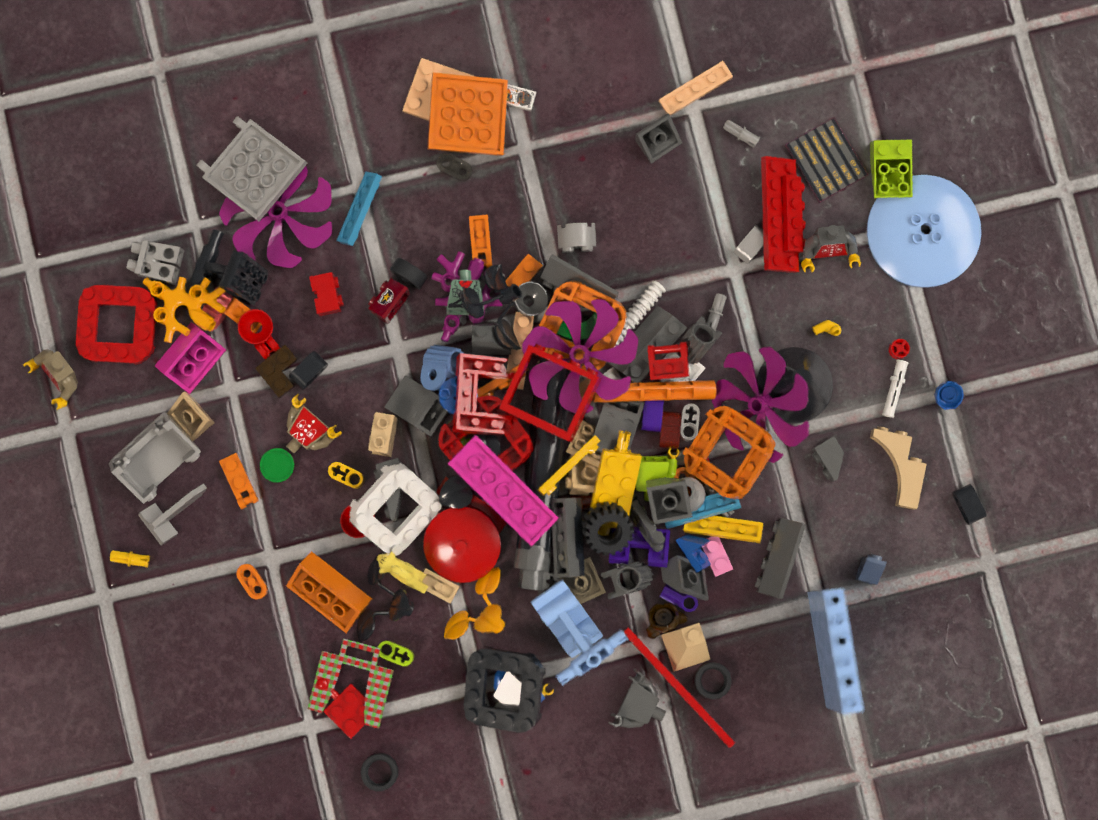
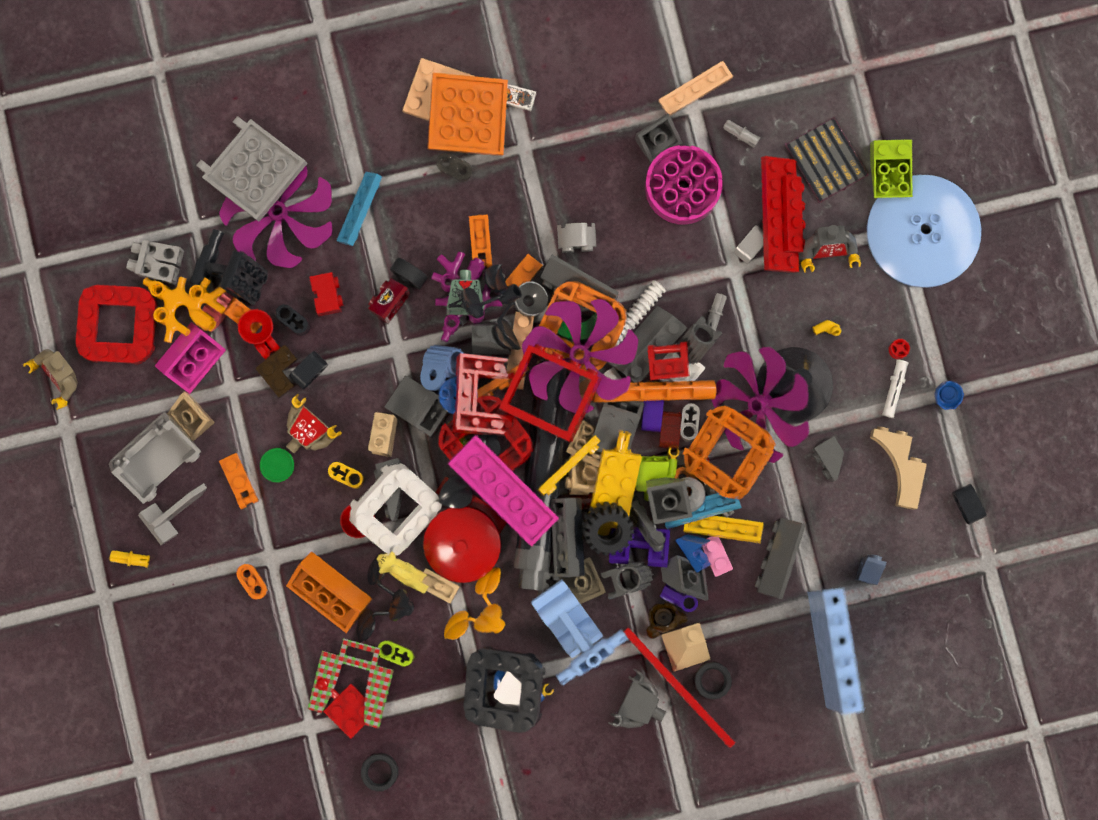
(293, 315): none -> black beam
(678, 203): none -> dark pink brick

